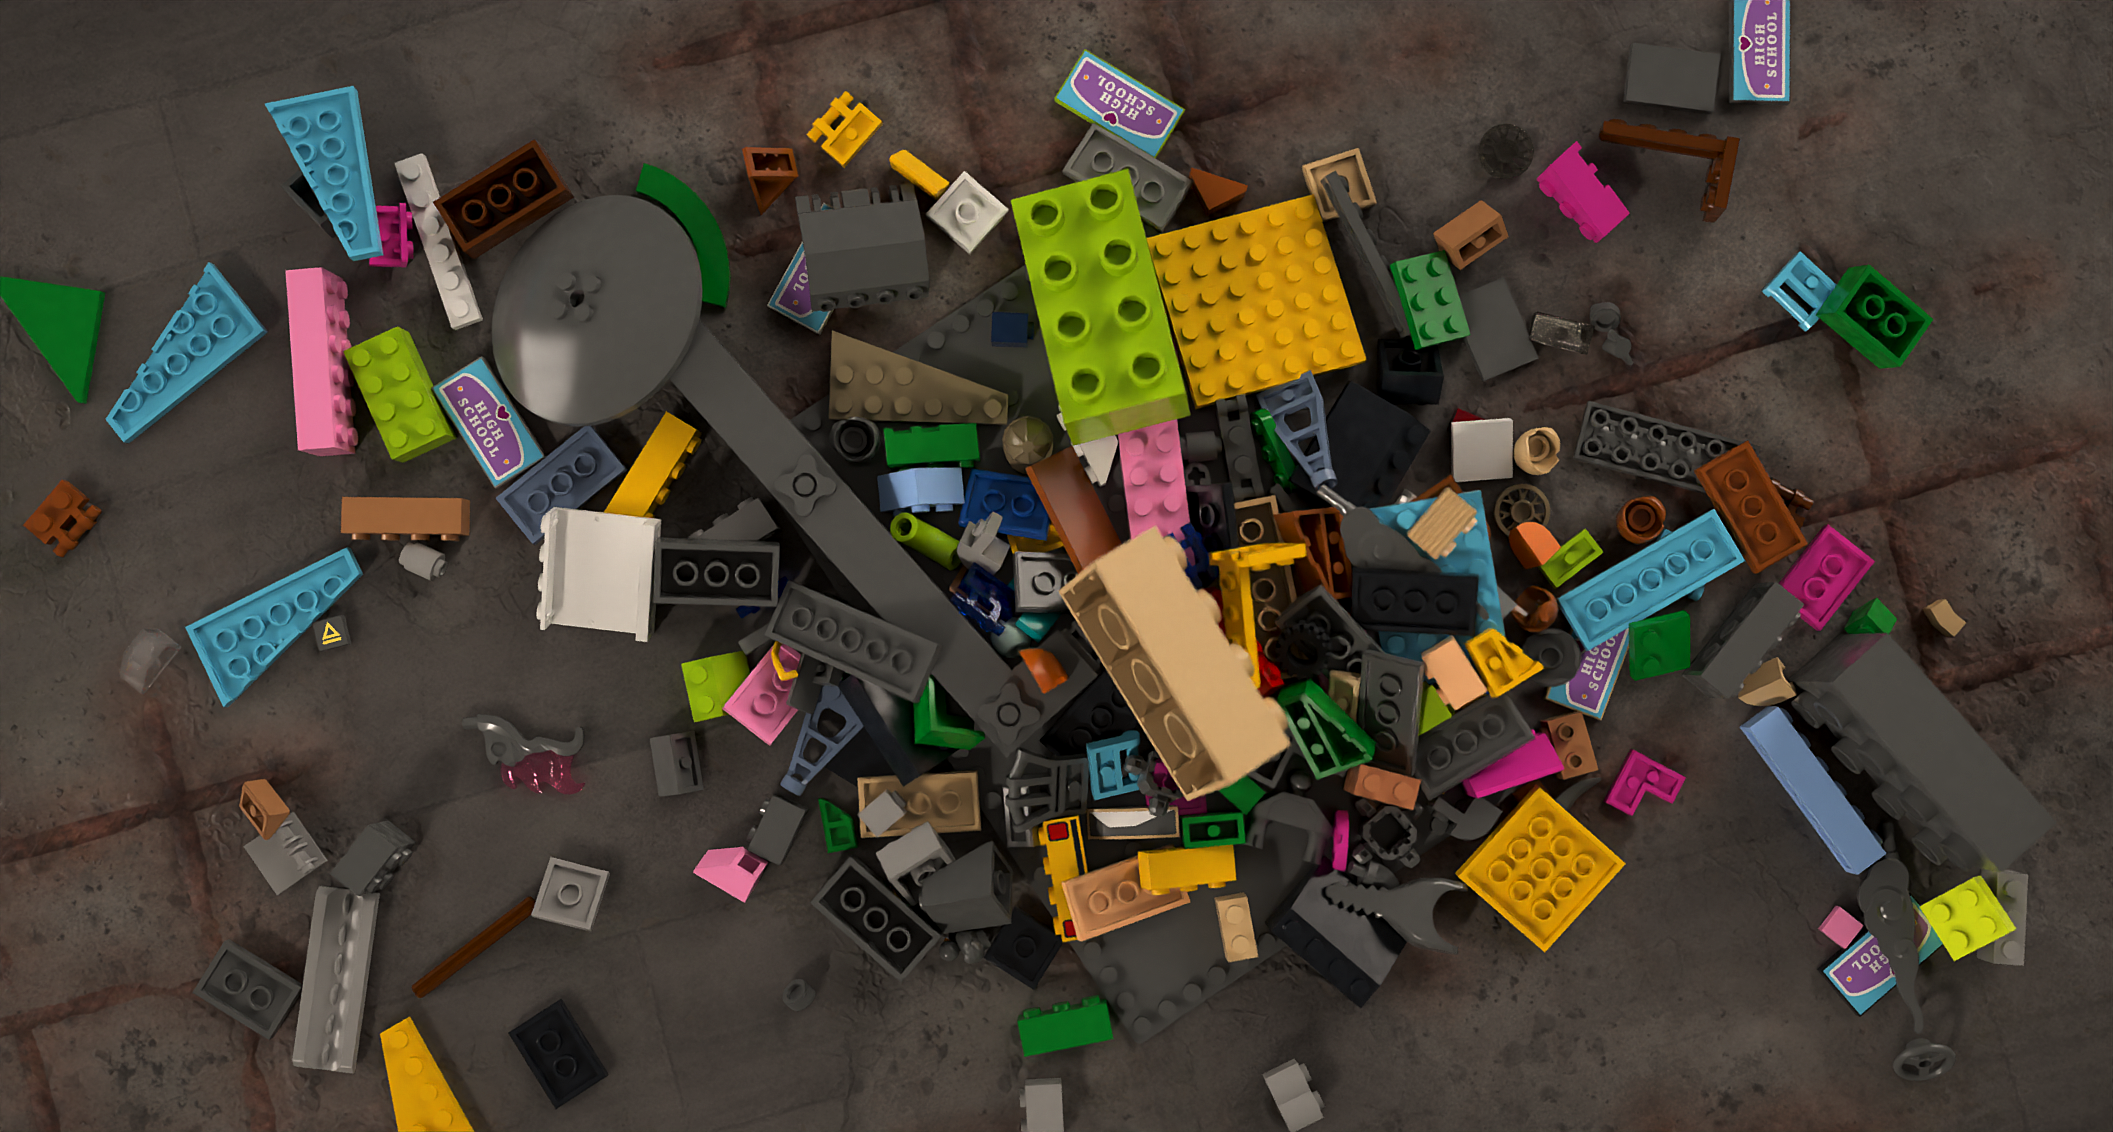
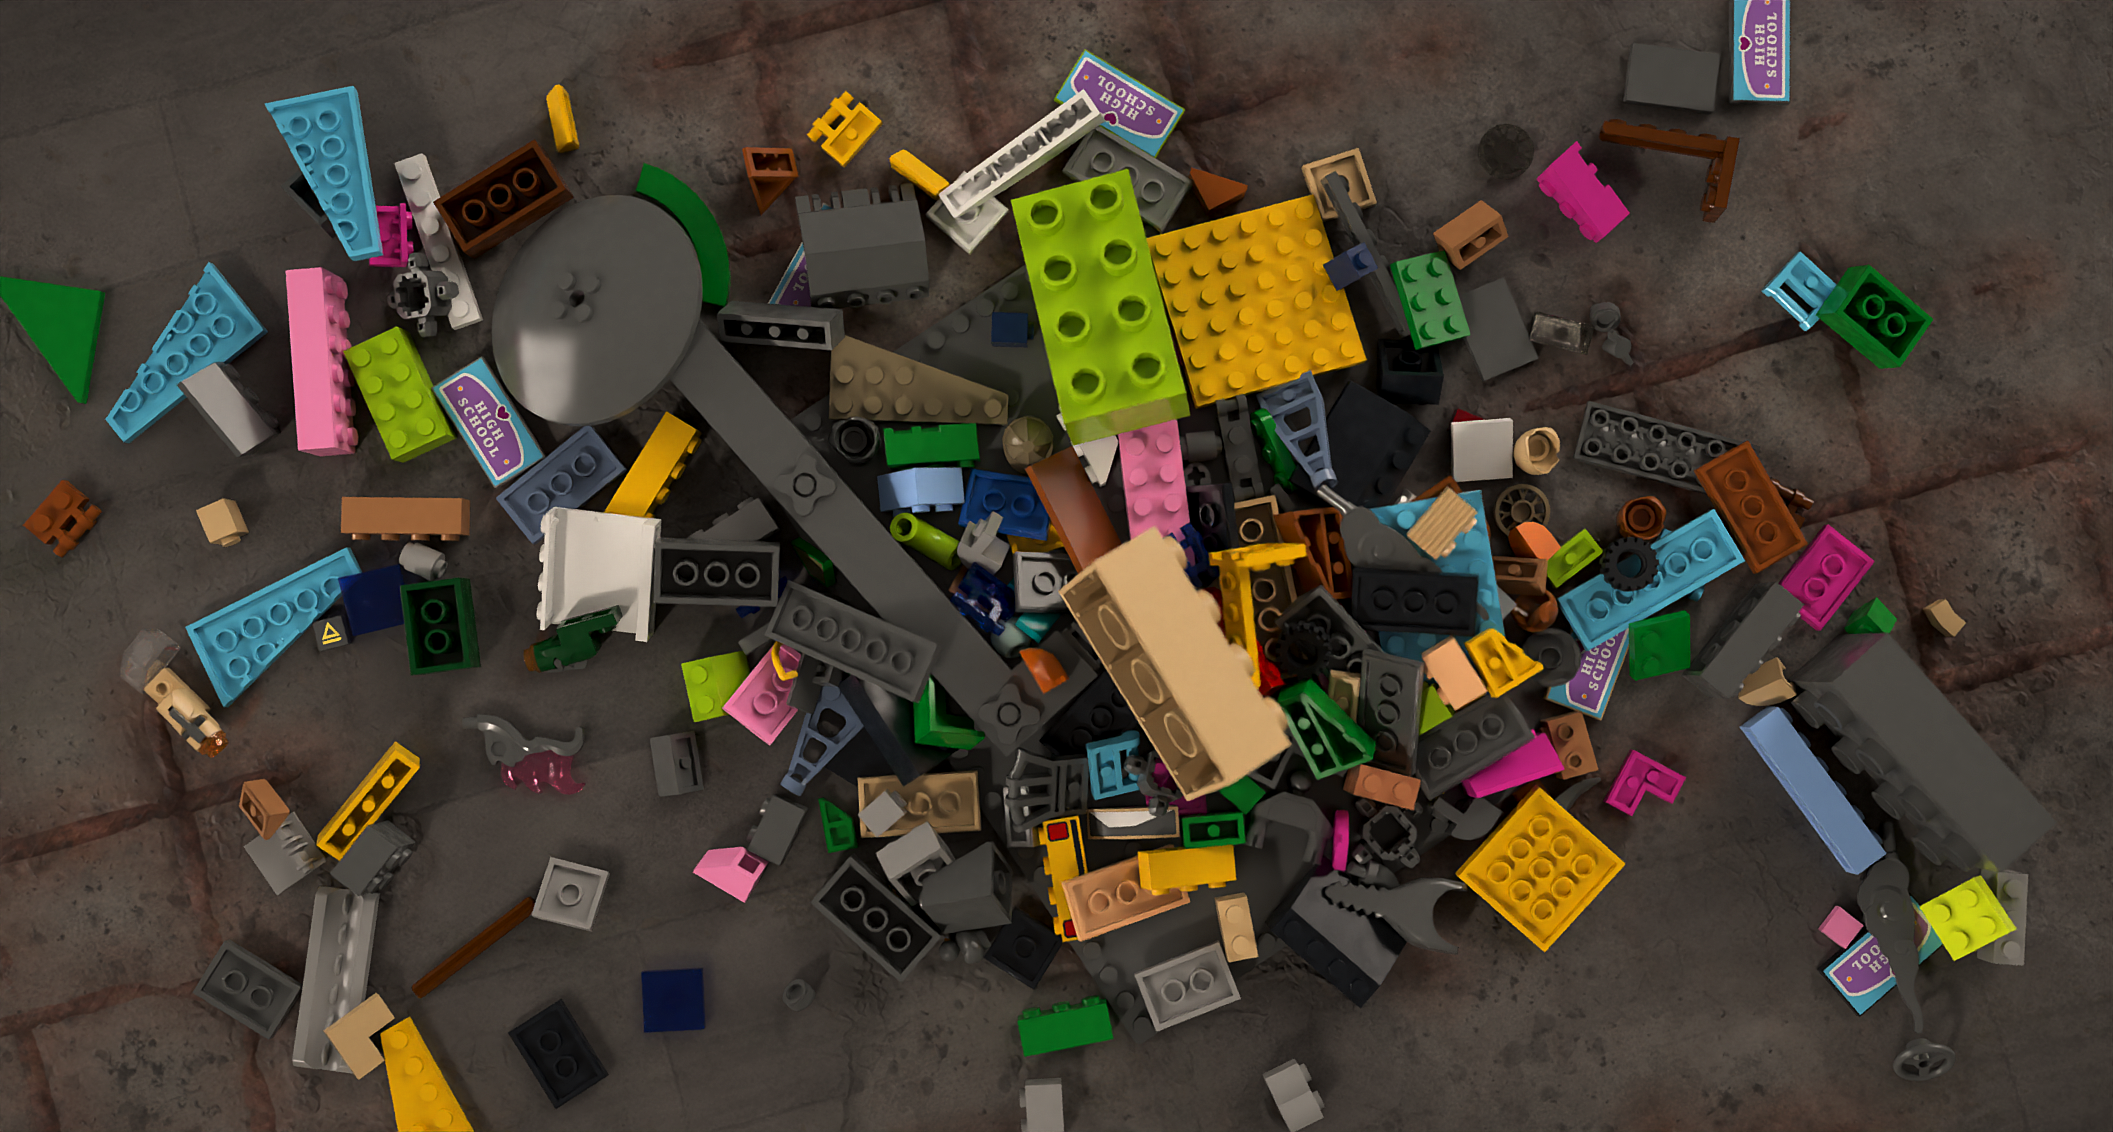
(186, 713): none -> tan plate
(223, 522): none -> tan brick
(230, 408): none -> slope
(352, 1034): none -> tan tile
(368, 800): none -> yellow brick
(373, 599): none -> clear blue plate
(438, 291): none -> dark grey piece
(440, 626): none -> dark green brick
(562, 119): none -> yellow slope
(574, 642): none -> dark green plate
(673, 1000): none -> clear blue plate
(781, 325): none -> dark grey brick
(815, 562): none -> green tile
(1023, 154): none -> white slope
(1187, 985): none -> light grey plate
(1350, 266): none -> dark blue brick
(1520, 575): none -> medium nougat slope
(1645, 554): none -> black tyre

